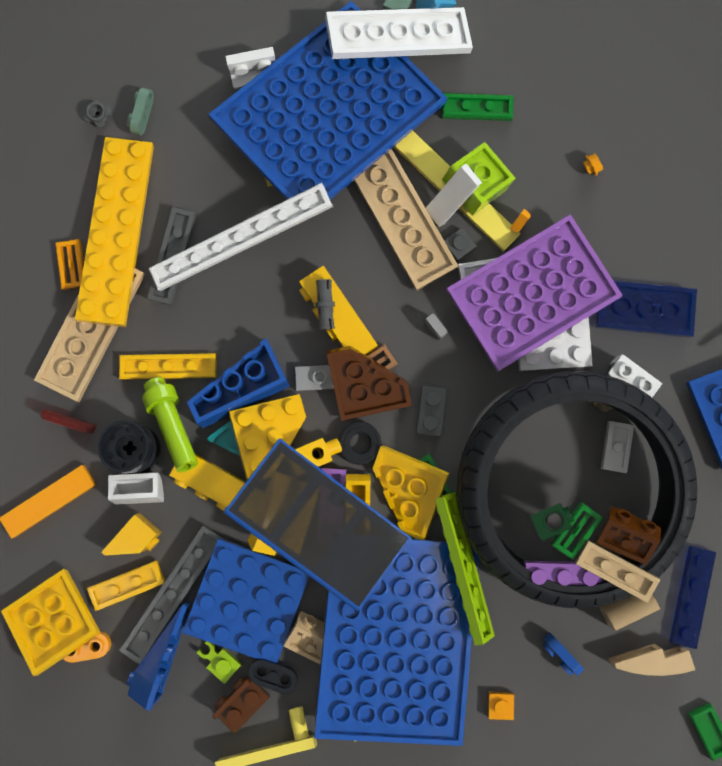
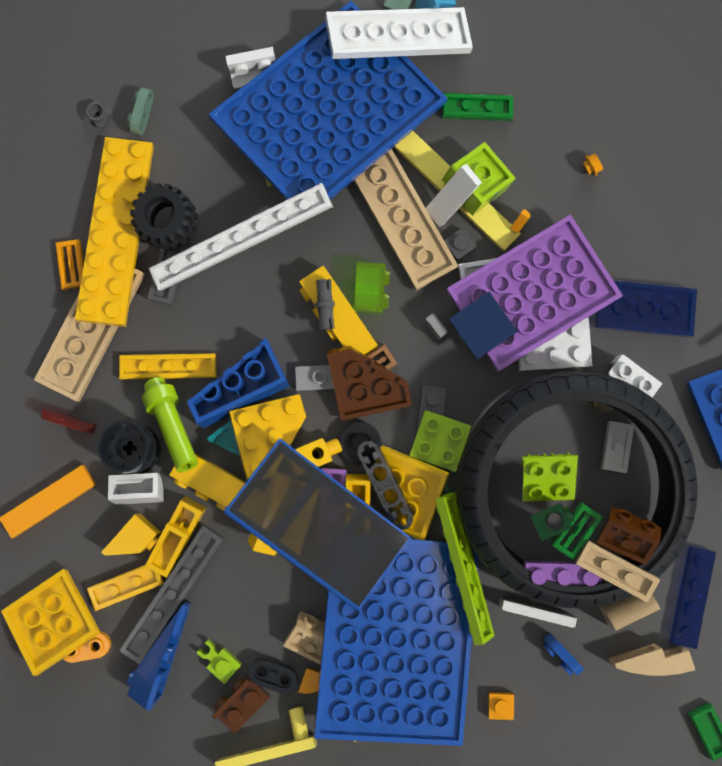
(151, 203): none -> black tyre
(175, 536): none -> yellow slope
(246, 601): blue plate -> none
(310, 681): none -> light orange tile
(370, 288): none -> clear neon green brick
(382, 485): none -> black beam
(440, 441): none -> lime hinge
(482, 325): none -> dark blue tile
(537, 612): none -> white tile
(549, 477): none -> lime hinge

